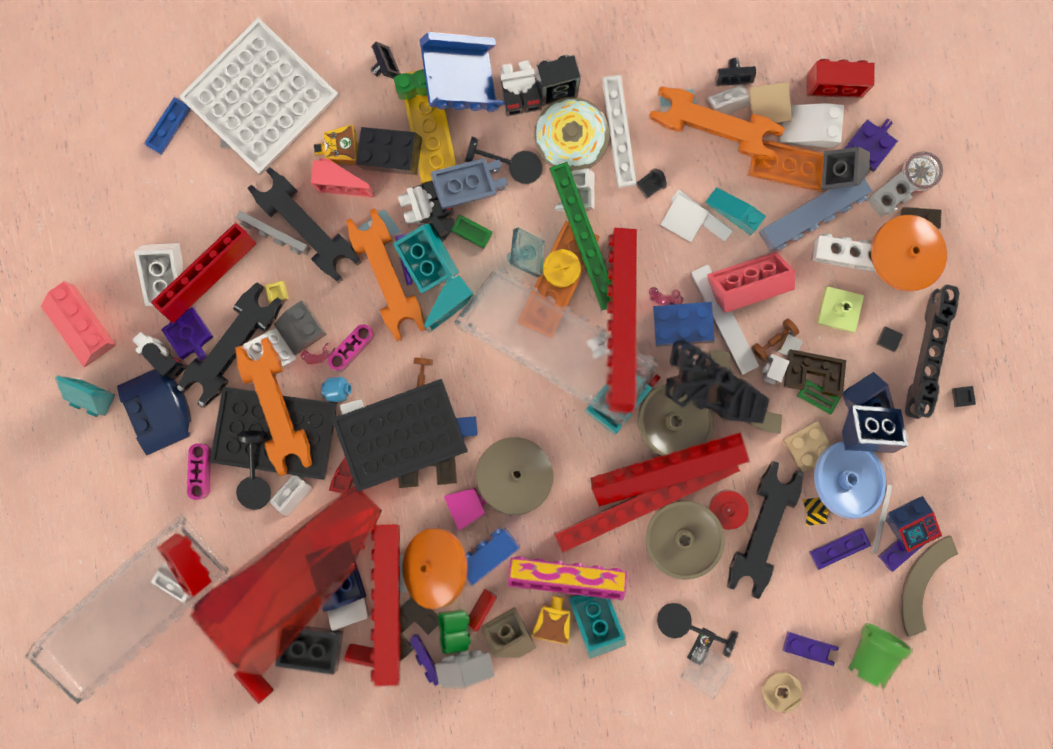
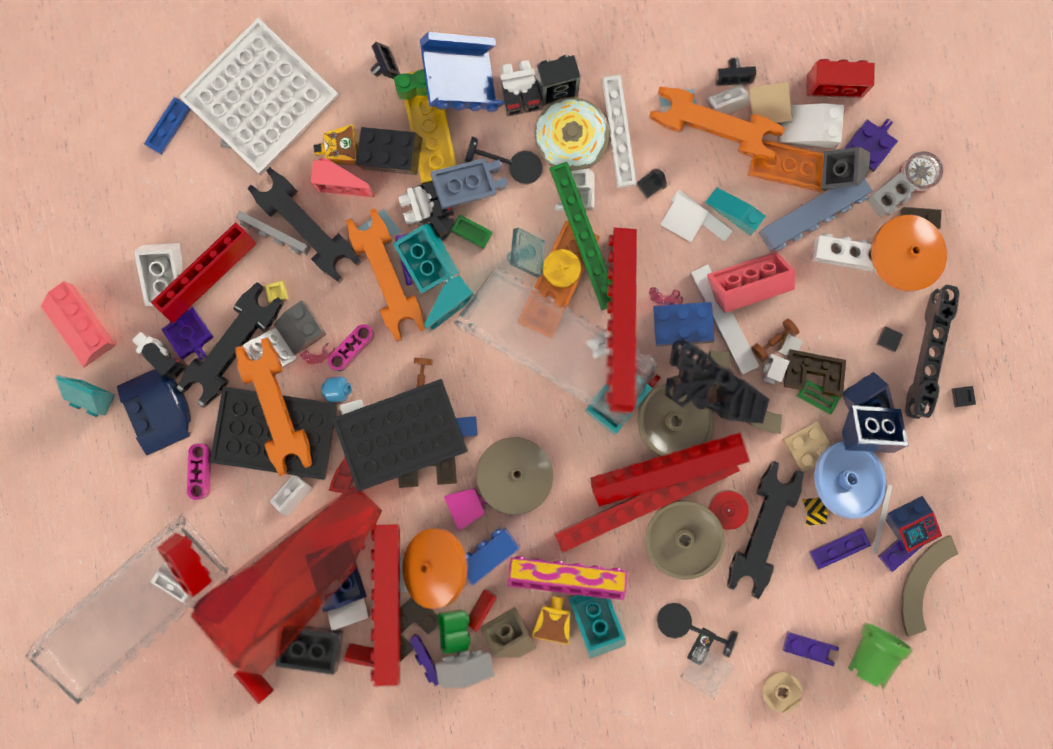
(252, 491): black piece -> none
(840, 309): yellowish green tile -> none

